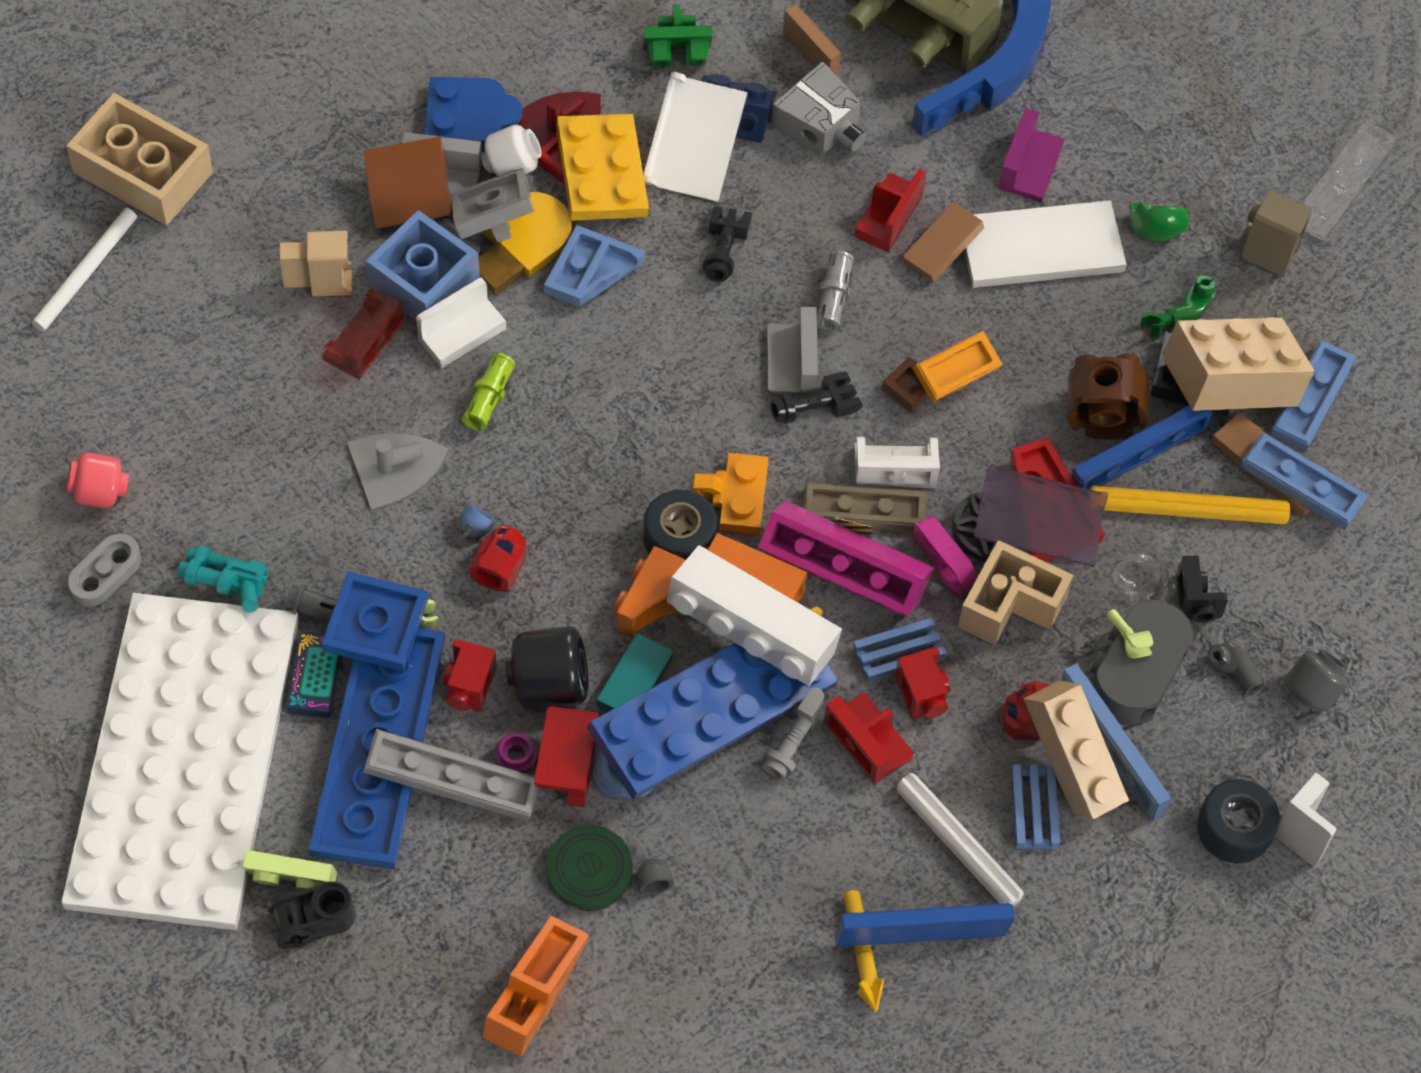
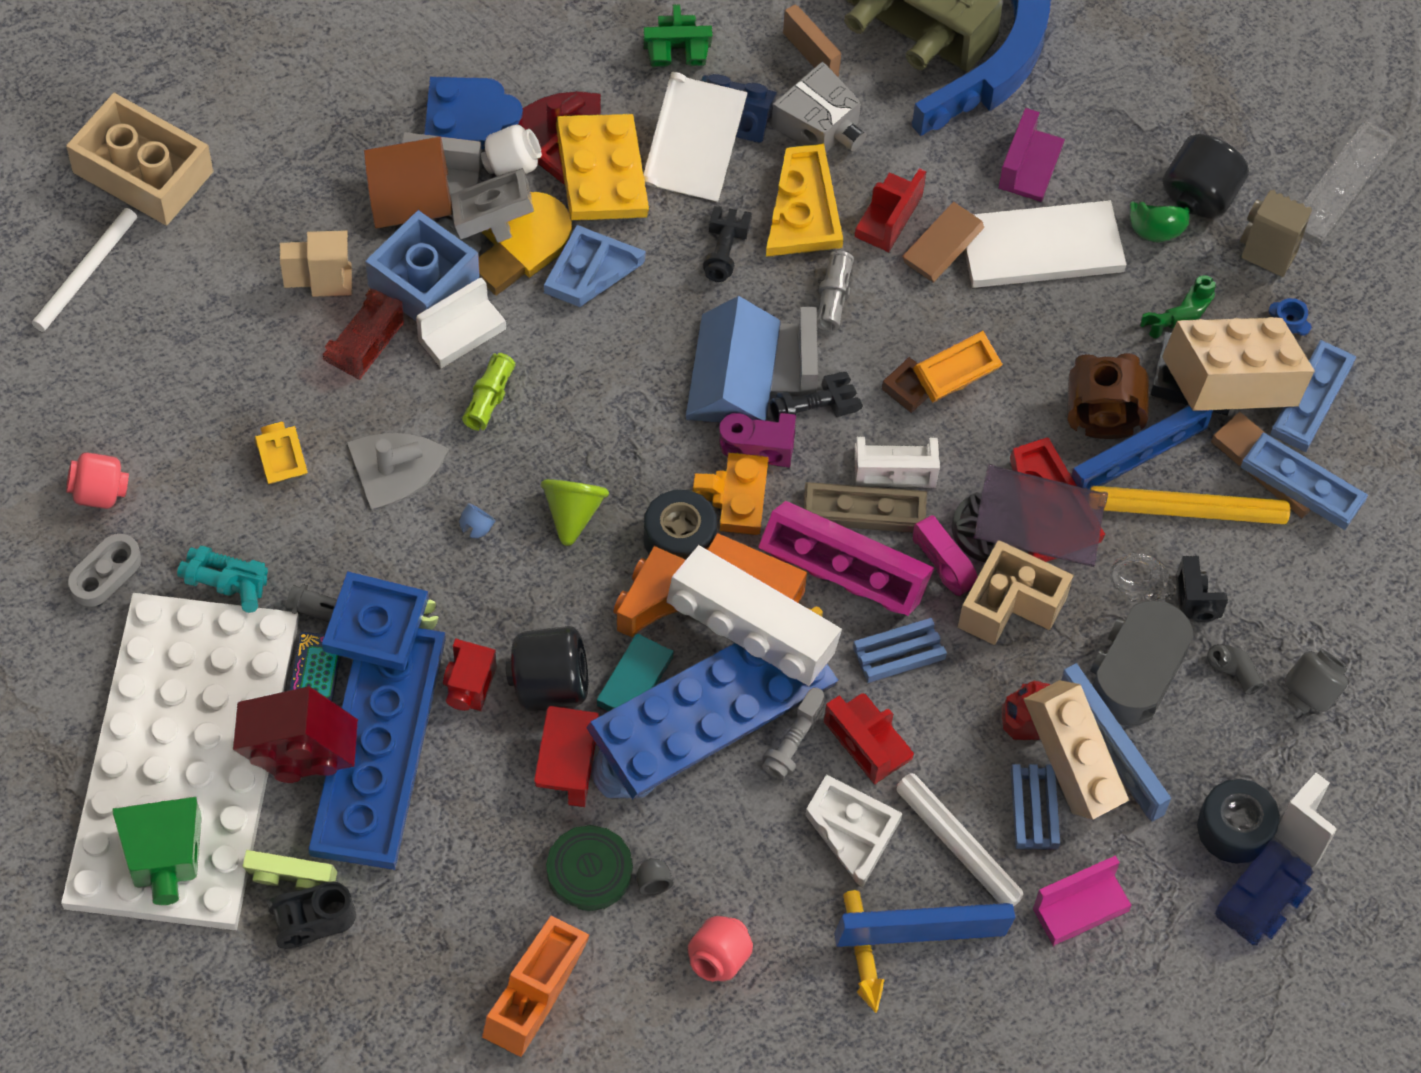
(161, 844): none -> green torso
(280, 453): none -> yellow bracket
(295, 734): none -> dark red brick
(451, 775): light grey tile -> none
(499, 559): red rock -> none
(516, 742): magenta plate -> none
(572, 506): none -> lime hat
(720, 948): none -> coral head
(733, 362): none -> medium blue slope
(759, 437): none -> magenta leg
(805, 205): none -> yellow wing
(852, 825): none -> white wing
(856, 527): sticker -> none
(923, 684): red brick -> none
(1081, 901): none -> dark pink panel
(1135, 644): yellowish green hand -> none
(1205, 176): none -> black head
(1264, 893): none -> clear blue brick
(1292, 309): none -> blue plate

